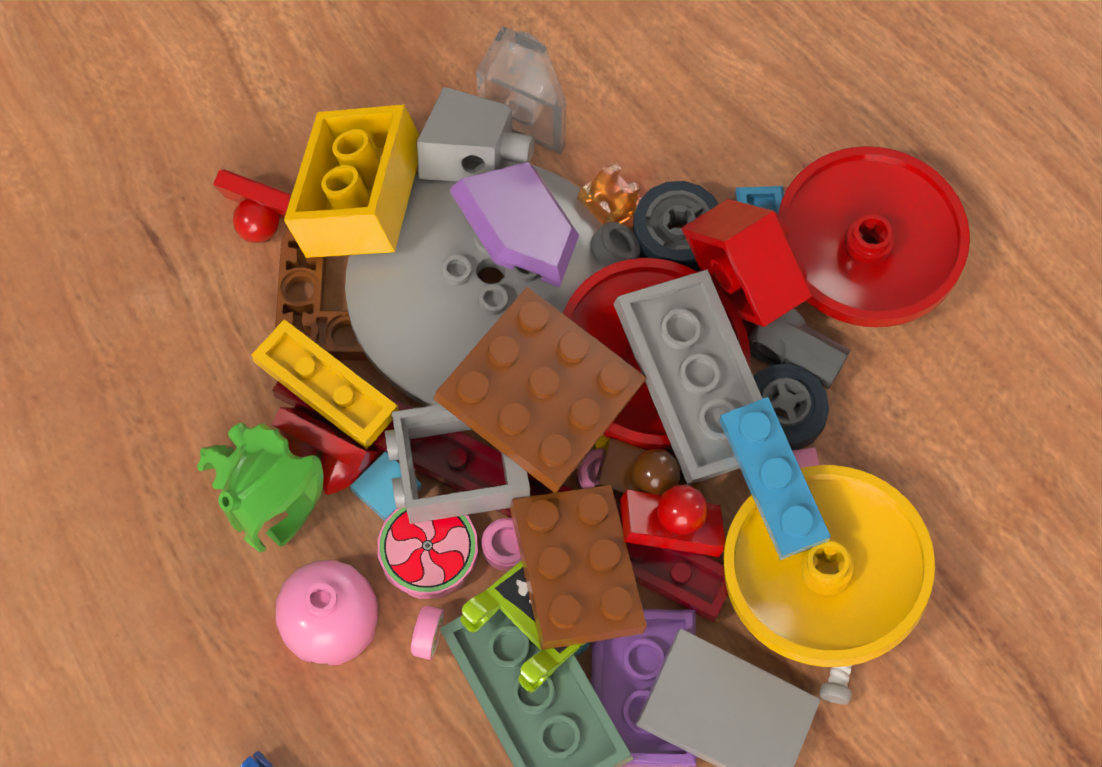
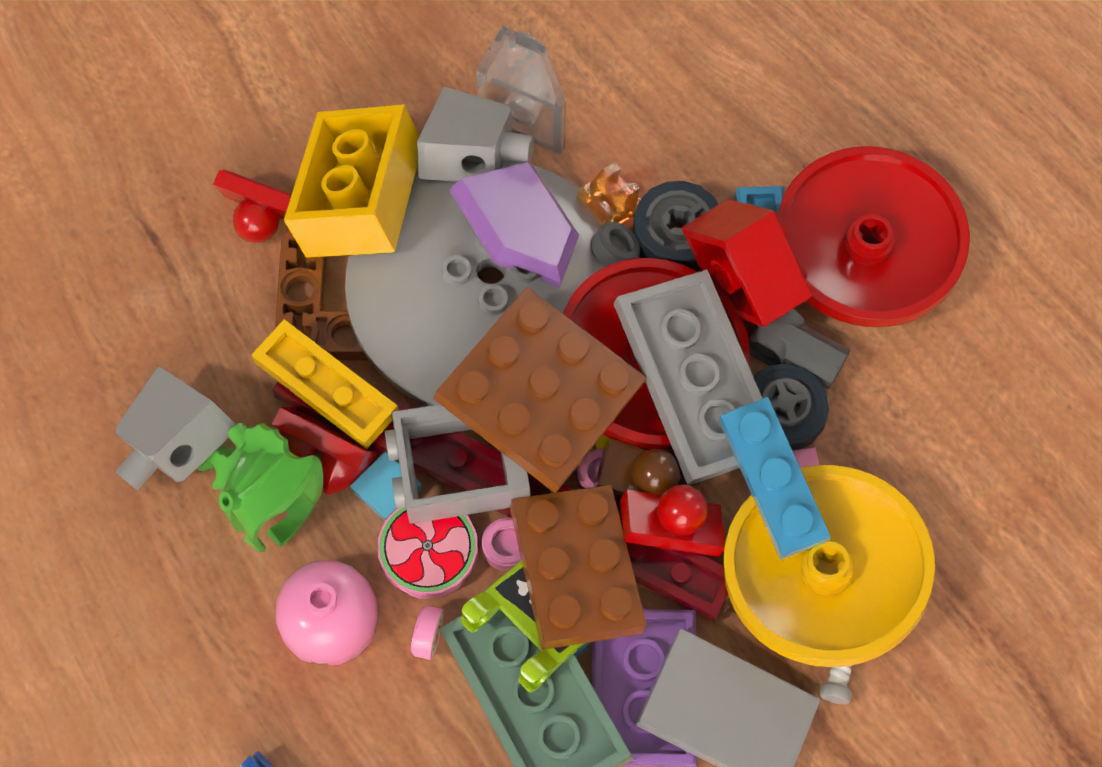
(169, 430): none -> light grey torso

